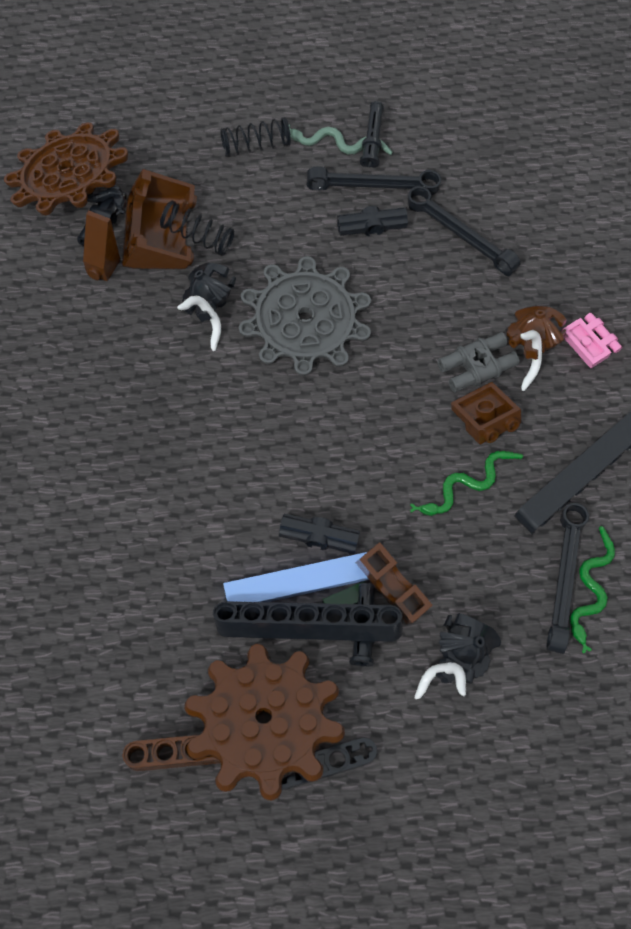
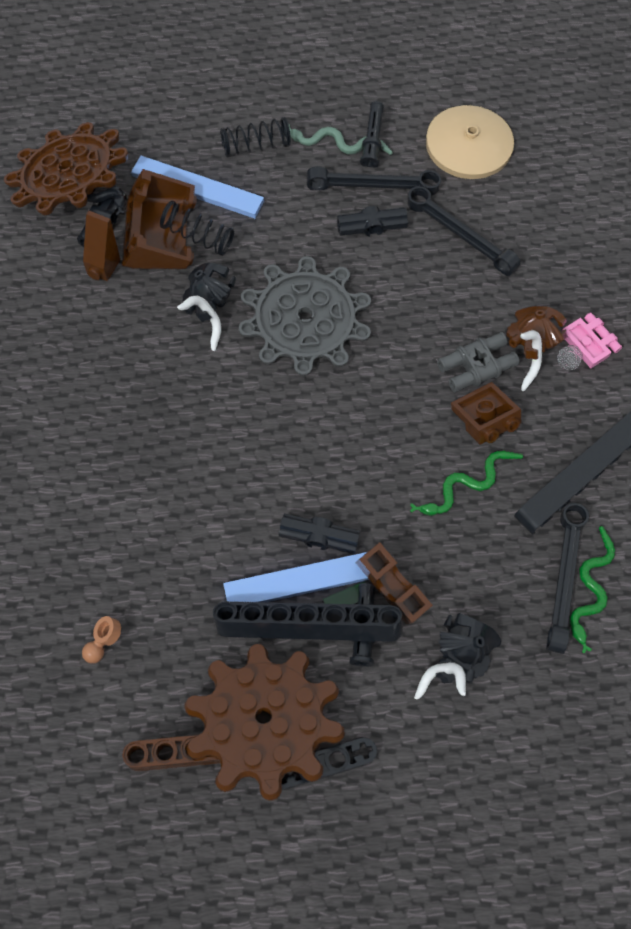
(105, 633): none -> nougat plate
(205, 188): none -> light blue tile
(469, 142): none -> tan dish
(569, 357): none -> clear tile

